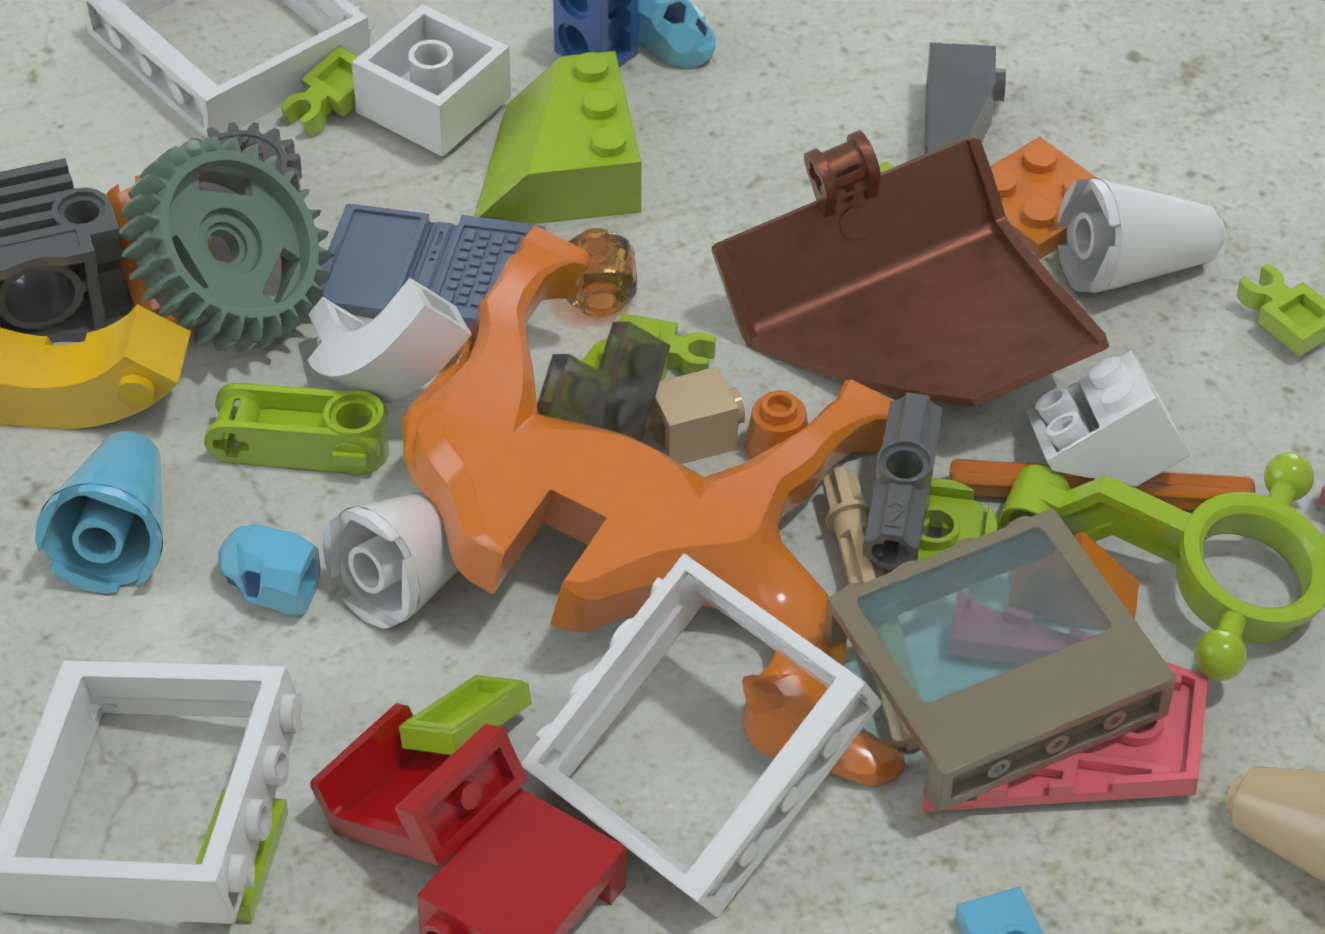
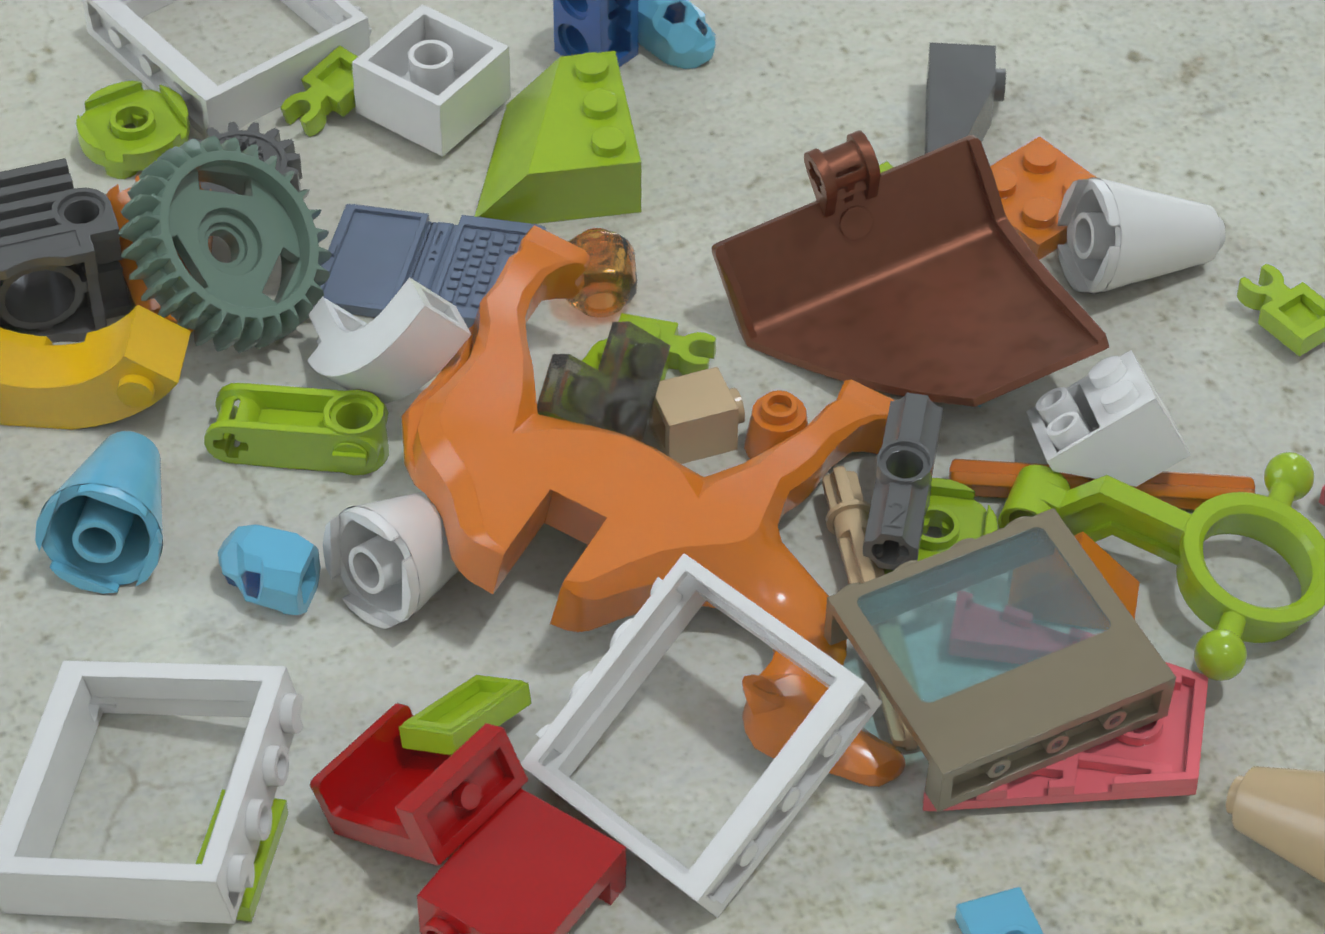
(123, 151): none -> lime plate

